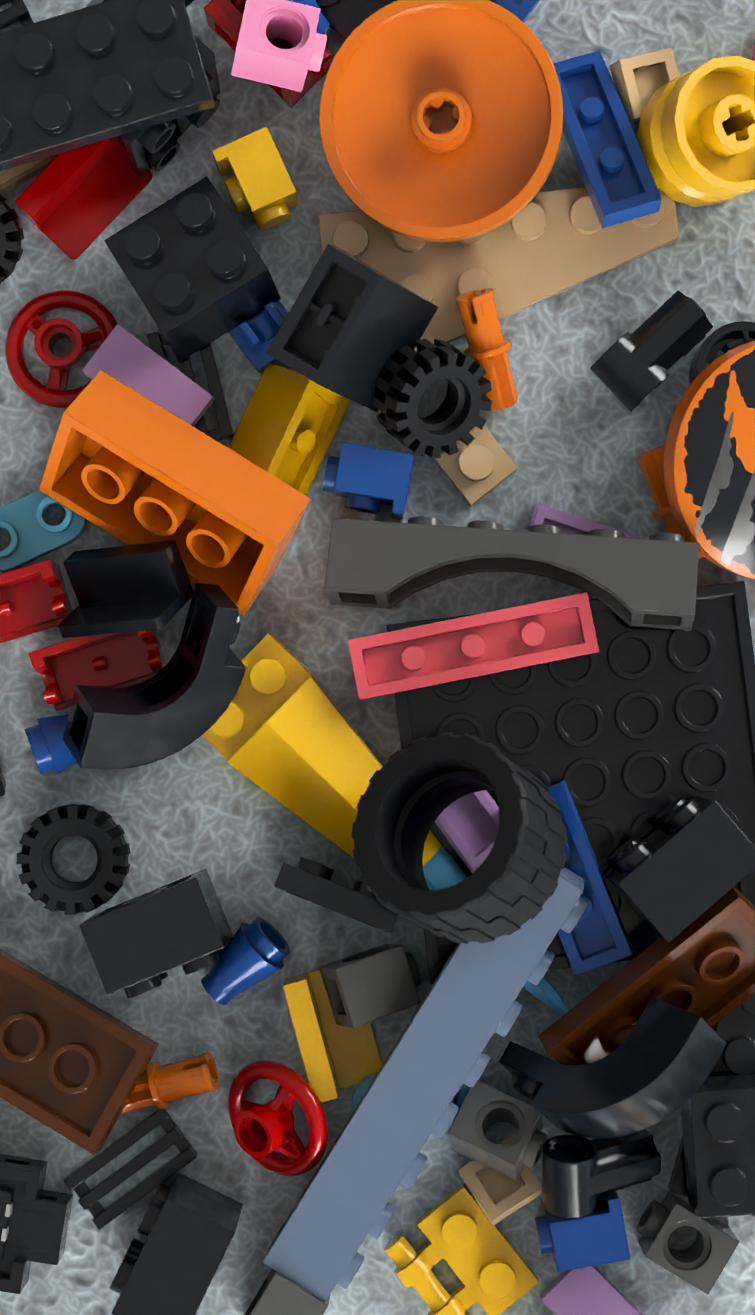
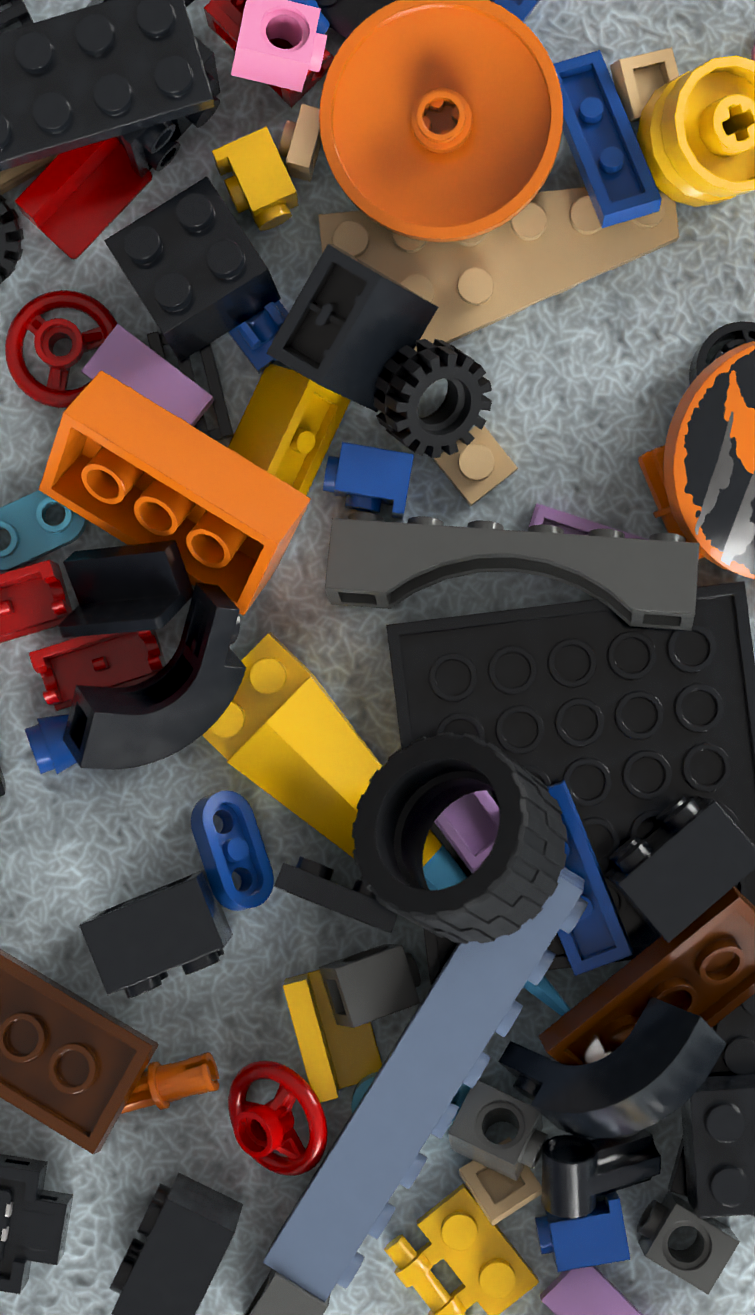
(48, 884): black tyre -> none
(89, 1198): black tile -> none
(234, 849): none -> blue plate
(248, 958): blue cone -> none
(302, 143): none -> tan plate
(473, 646): coral plate -> none
(488, 345): orange axle -> none
(642, 359): black piece -> none

